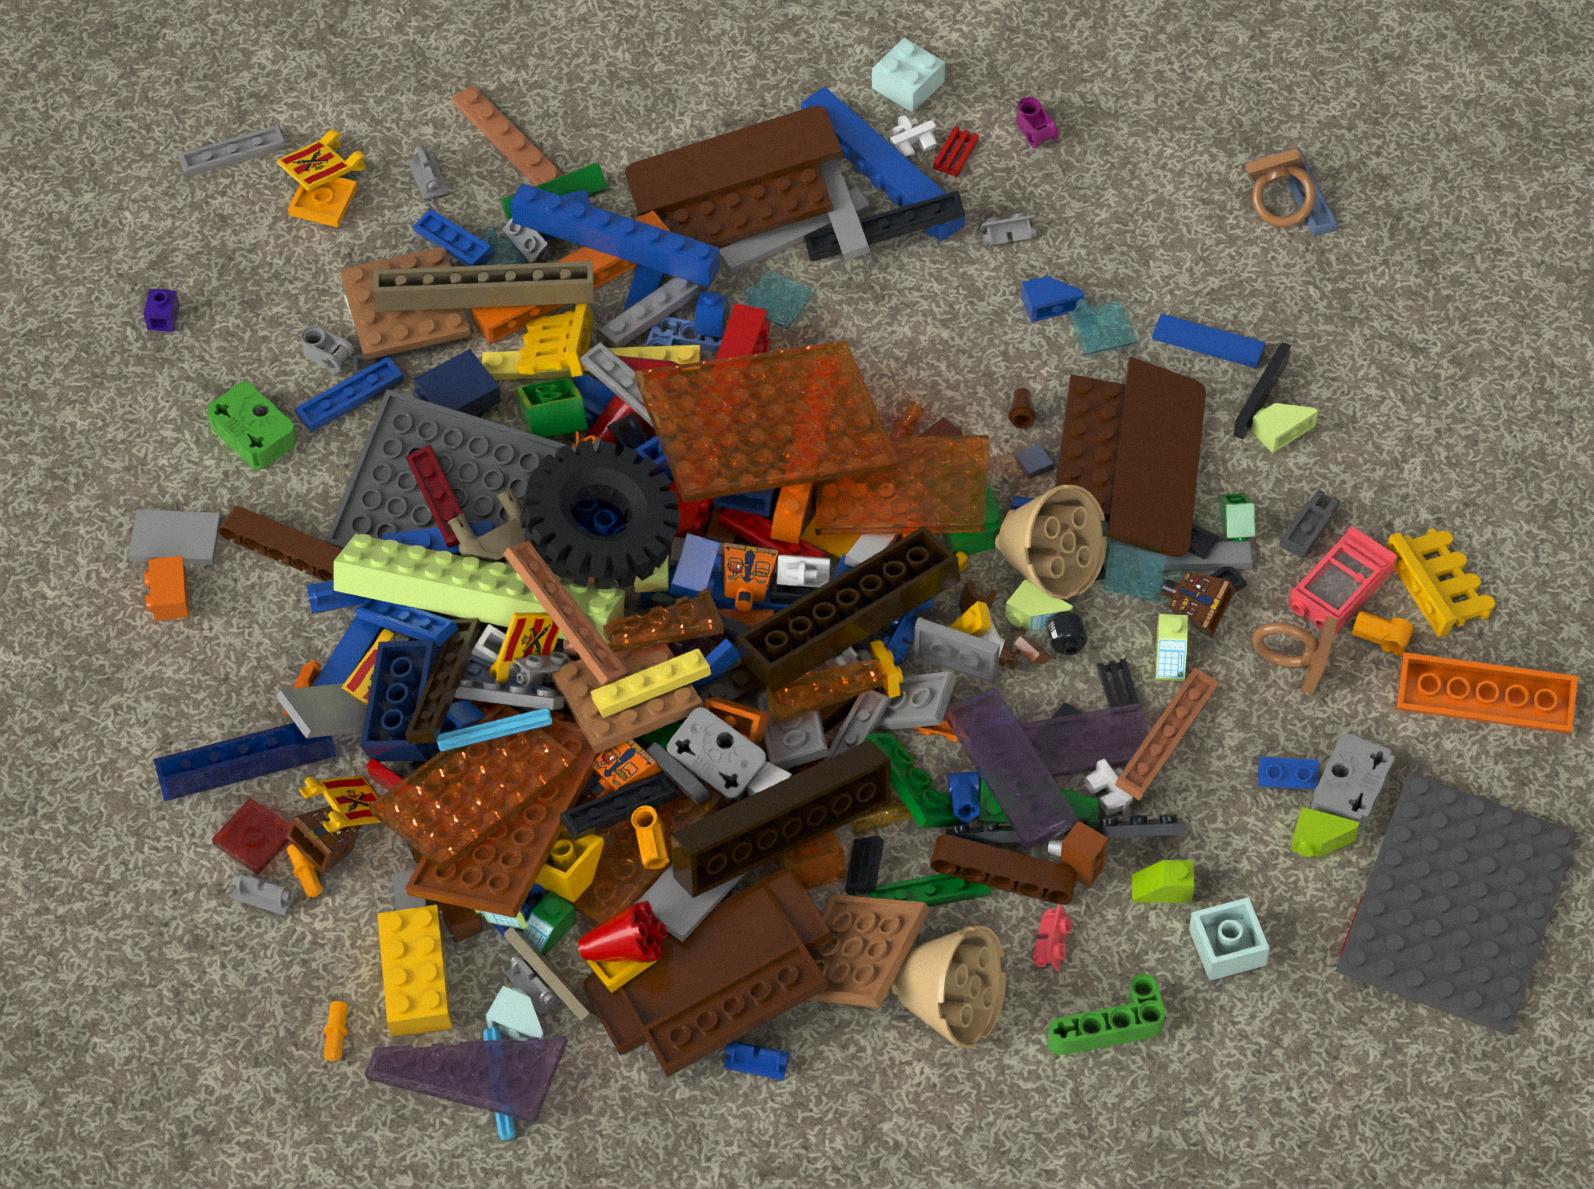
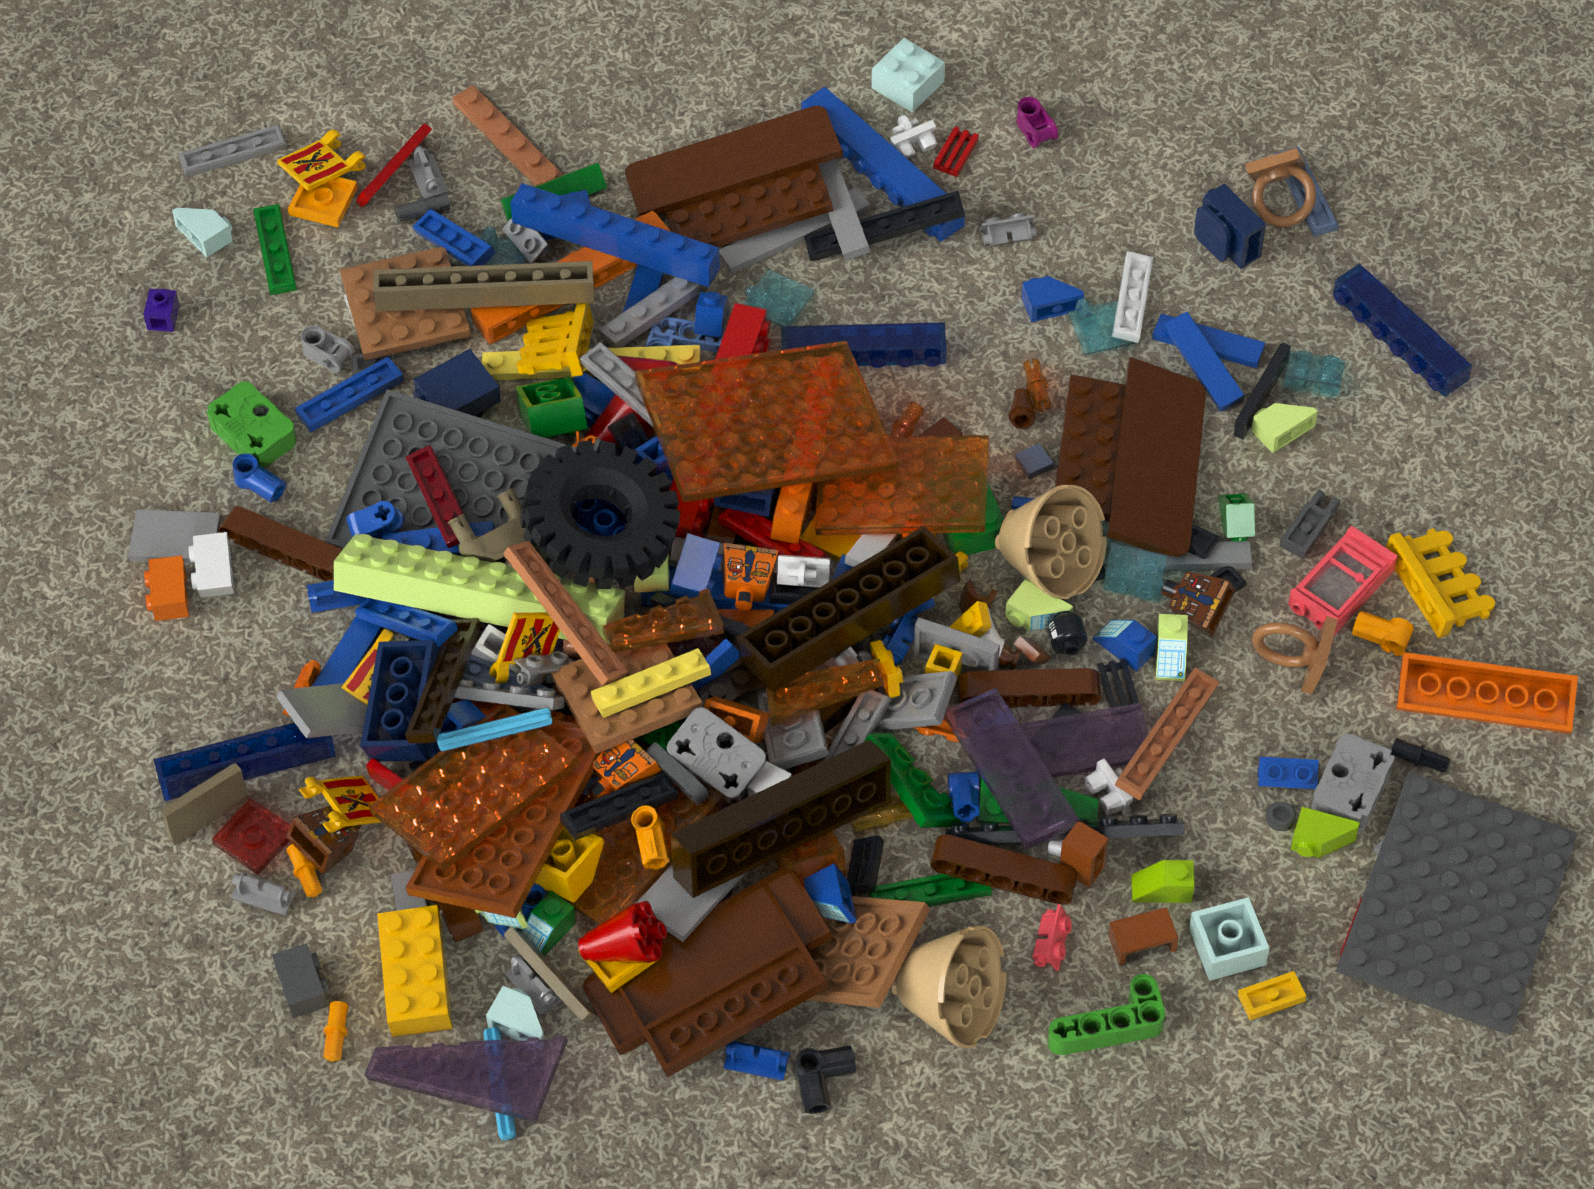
(204, 228): none -> light aqua slope
(204, 803): none -> dark tan tile
(212, 565): none -> white brick
(257, 479): none -> blue piece
(274, 249): none -> green tile
(300, 980): none -> dark grey brick
(375, 520): none -> blue piece
(393, 165): none -> red tile
(421, 206): none -> dark grey pin
(812, 1082): none -> black piece
(831, 894): none -> blue slope
(877, 343): none -> clear blue brick
(943, 660): none -> yellow brick
(1034, 687): none -> reddish brown beam
(1037, 385): none -> clear orange pin
(1128, 640): none -> blue slope
(1132, 297): none -> white tile
(1141, 933): none -> dark orange panel
(1203, 361): none -> blue tile
(1229, 227): none -> dark blue brick
(1271, 995): none -> yellow plate
(1280, 816): none -> dark grey tile
(1315, 369): none -> clear light blue hinge
(1401, 330): none -> clear blue brick
(1419, 755): none -> black axle

